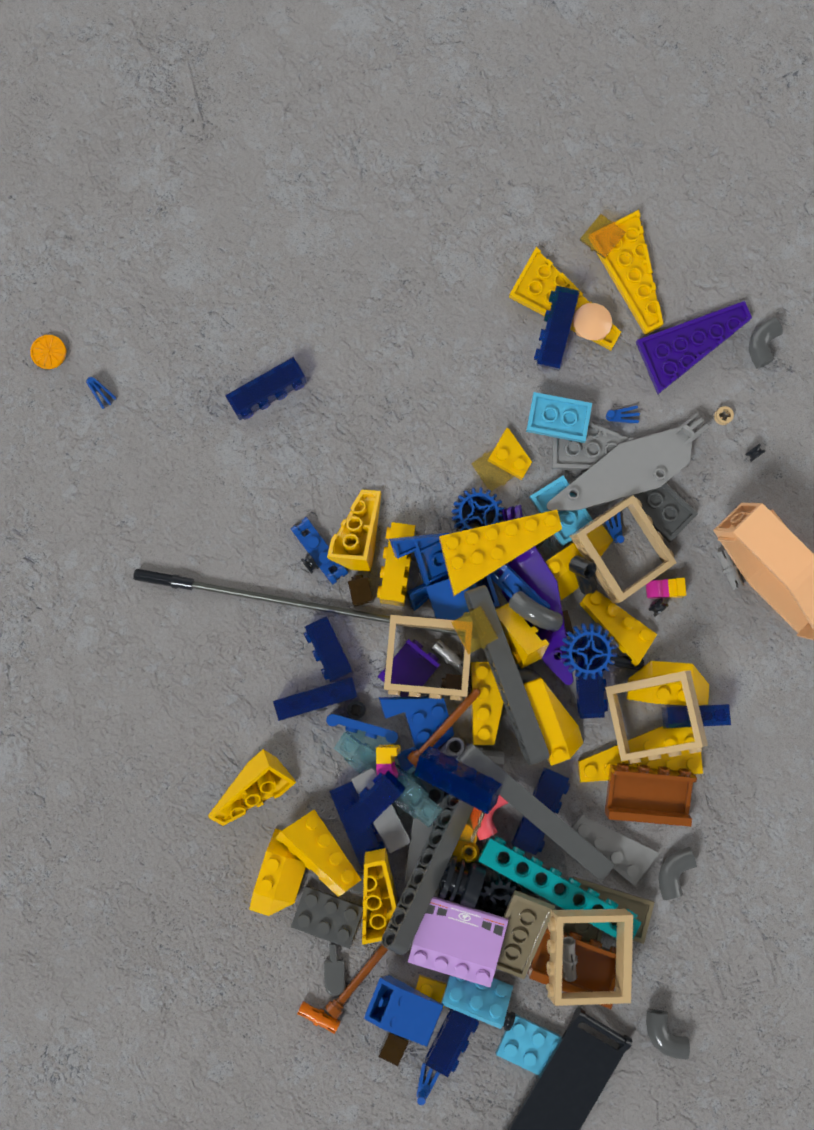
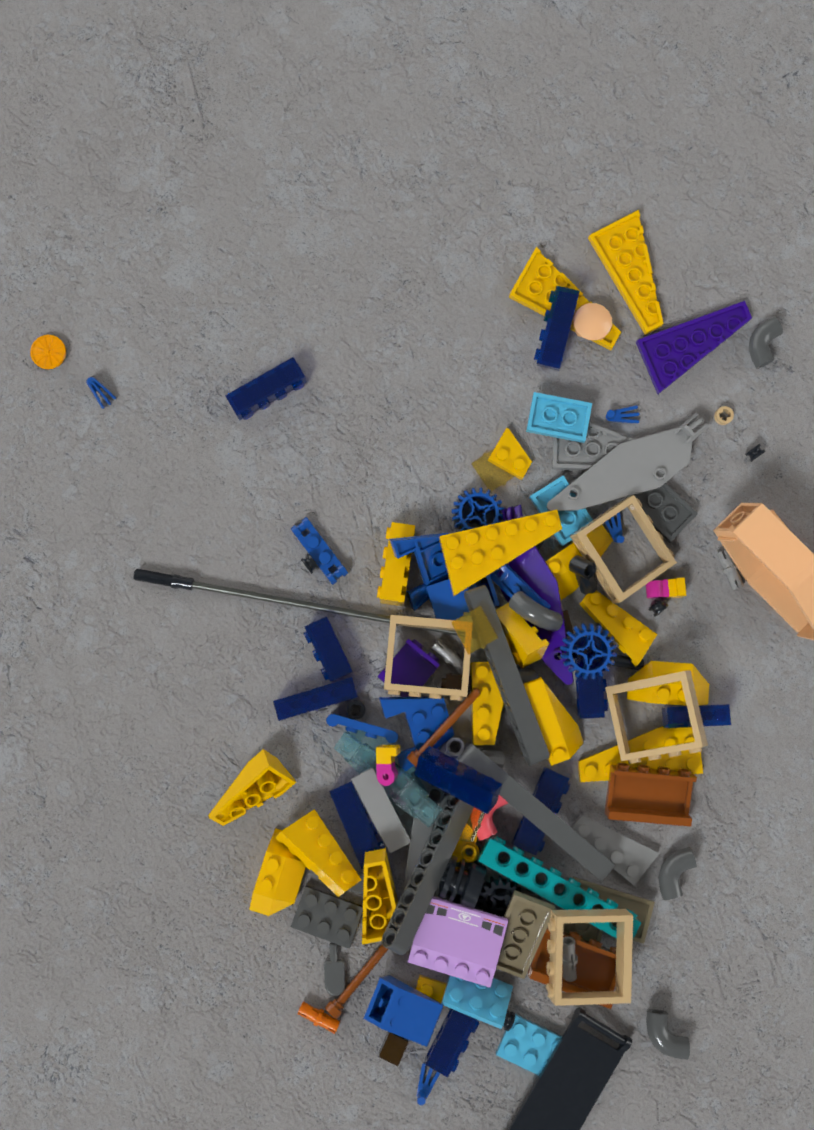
(356, 538): yellow wedge -> none
(360, 590): dark brown brick -> none
(372, 802): clear blue brick -> none
(602, 236): clear yellow piece -> none

